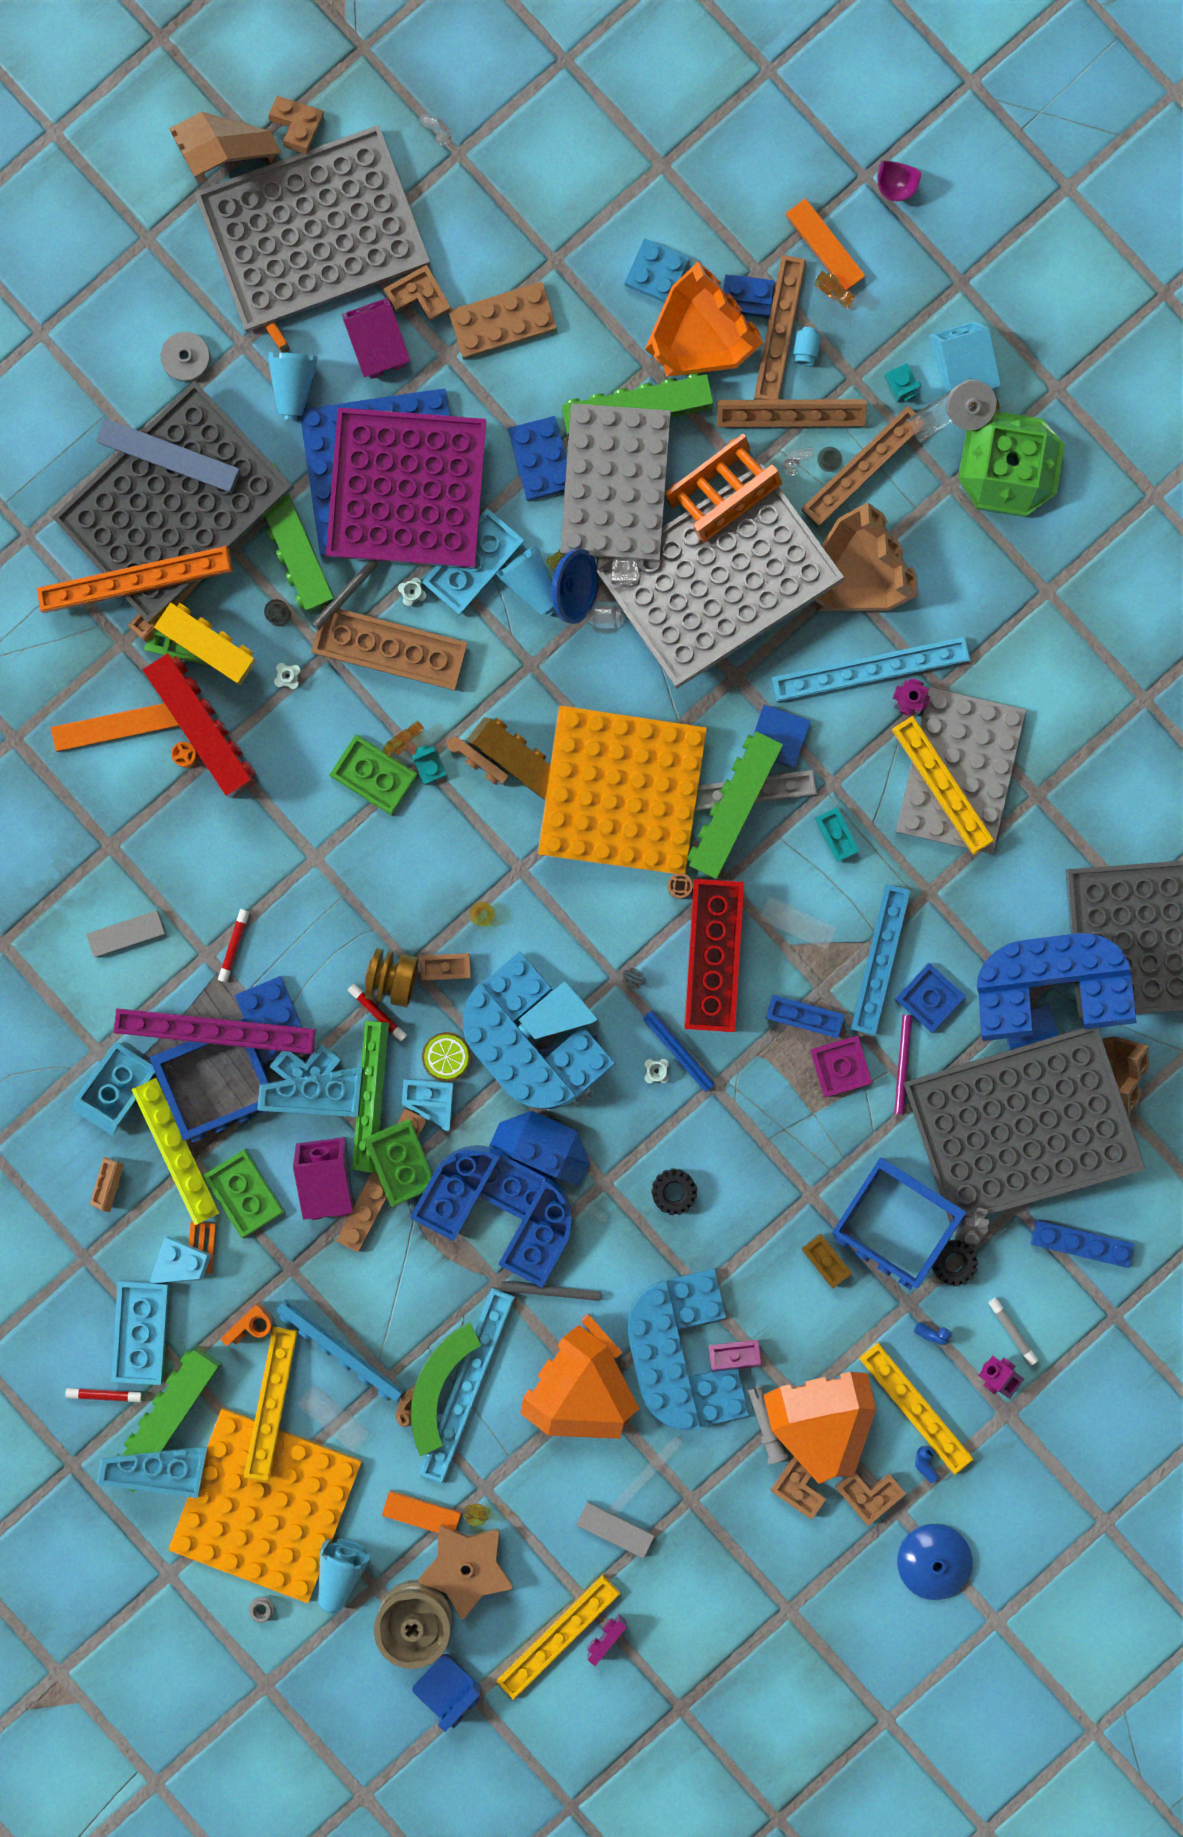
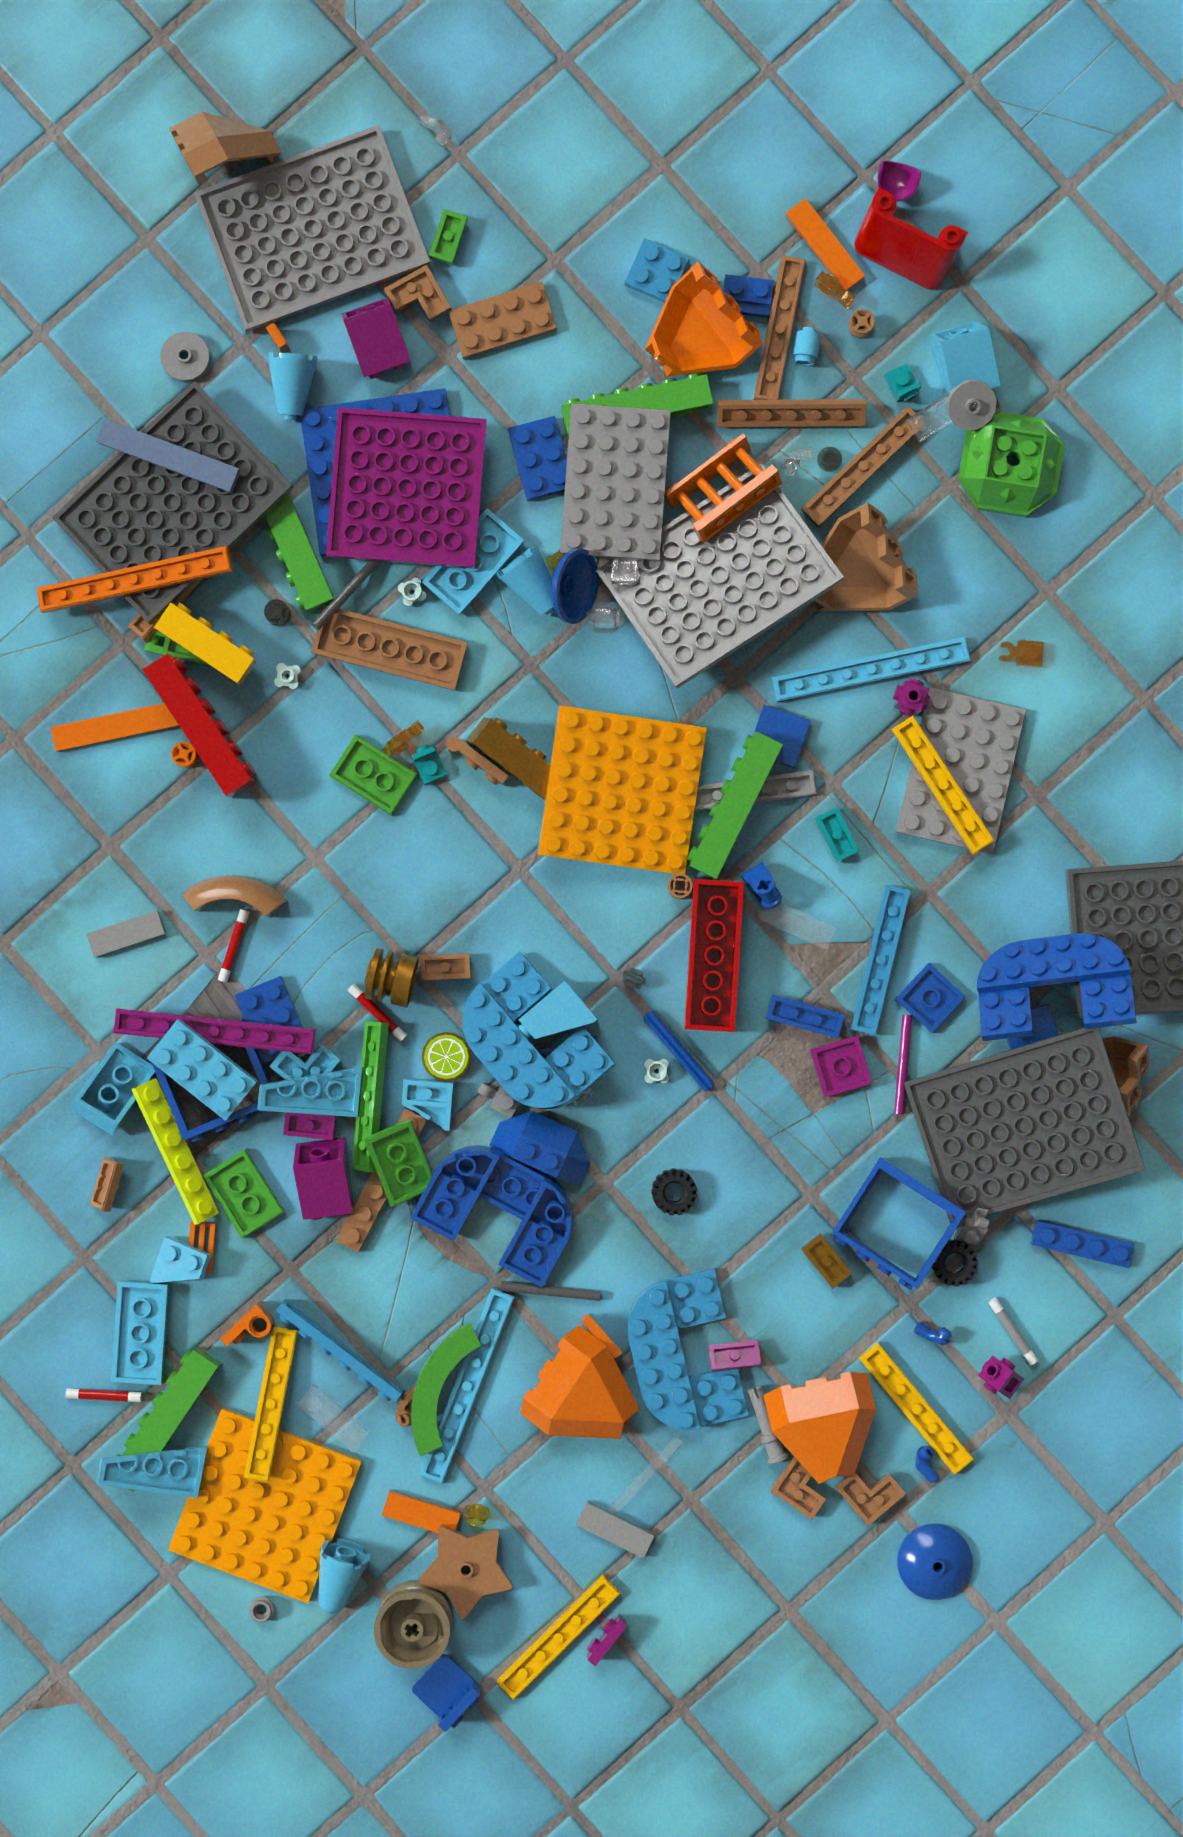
(202, 1069): none -> medium azure plate
(235, 887): none -> medium nougat brick
(301, 120): medium nougat plate -> none
(309, 1125): none -> magenta plate
(448, 237): none -> bright green plate
(474, 914): clear yellow plate -> none
(501, 1099): none -> light grey plate
(762, 886): none -> blue piece
(864, 319): none -> medium nougat wheel
(904, 247): none -> red windscreen
(1026, 653): none -> clear orange plate

